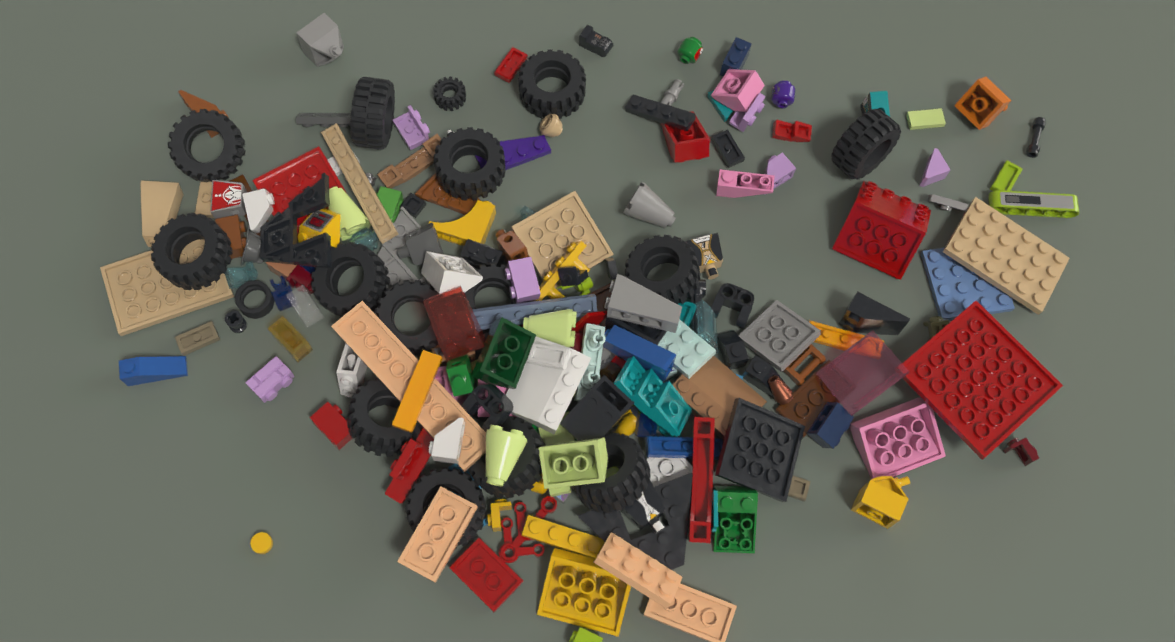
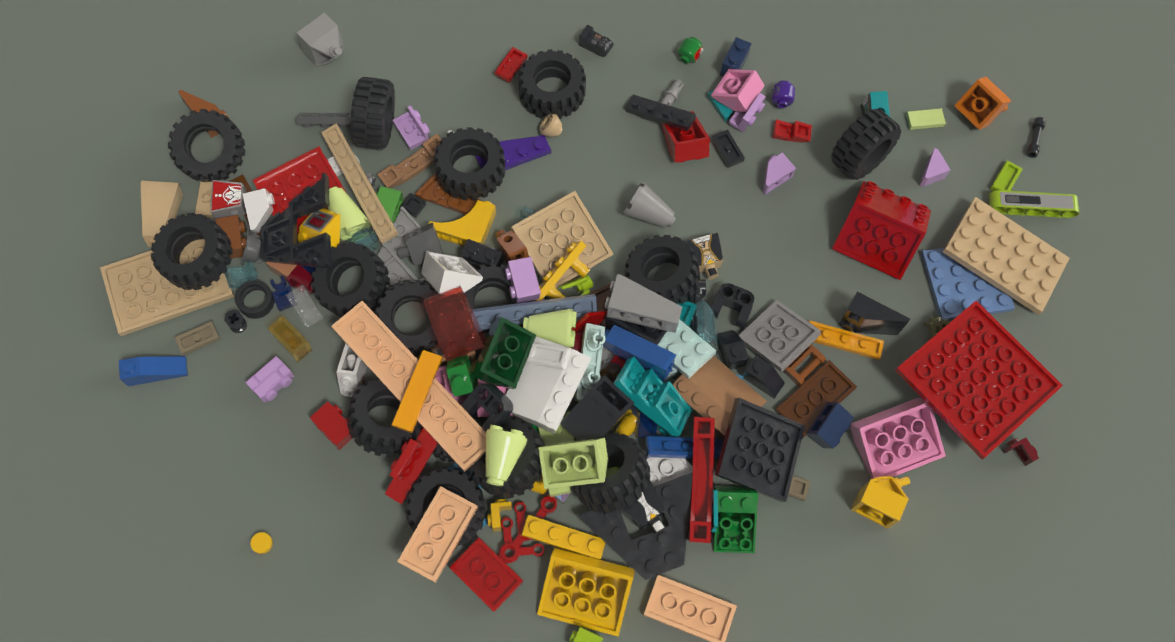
(446, 85): black tyre -> none
(448, 443): white slope -> none
(571, 275): black bracket -> none
(611, 268): black tile -> none
(638, 570): light nougat plate -> none
(743, 184): bright pink slope -> none
(780, 391): copper cone -> none
(862, 373): clear pink piece -> none
(946, 203): light grey plate -> none

